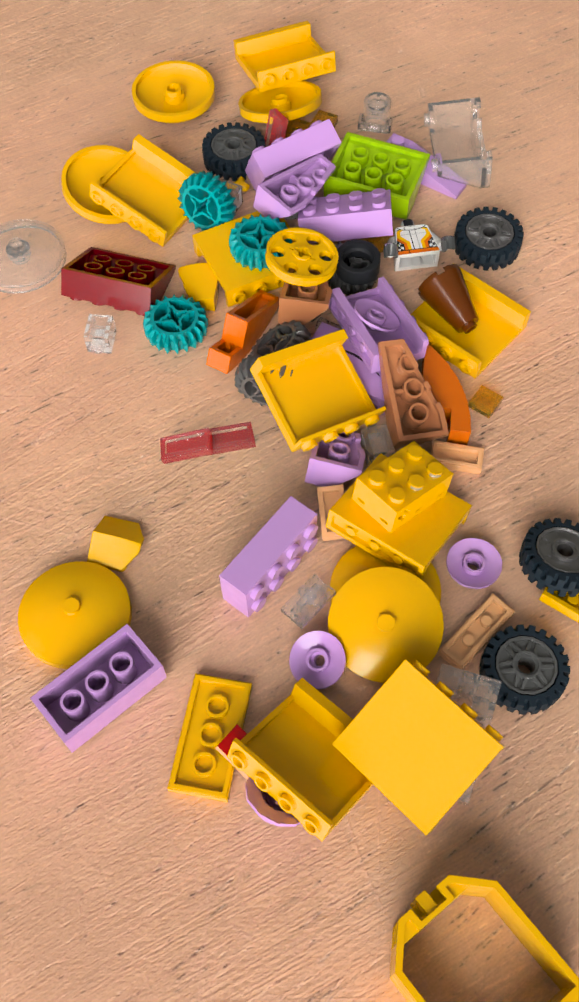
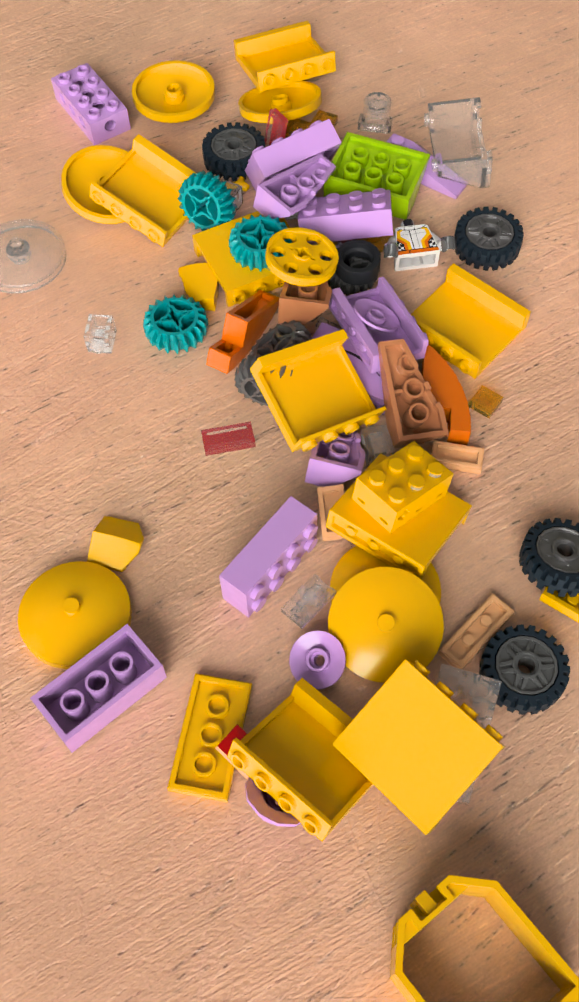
(91, 103): none -> lavender brick
(116, 280): dark red slope -> none
(186, 445): clear tile -> none
(450, 298): reddish brown cone -> none
(478, 553): lavender dish -> none

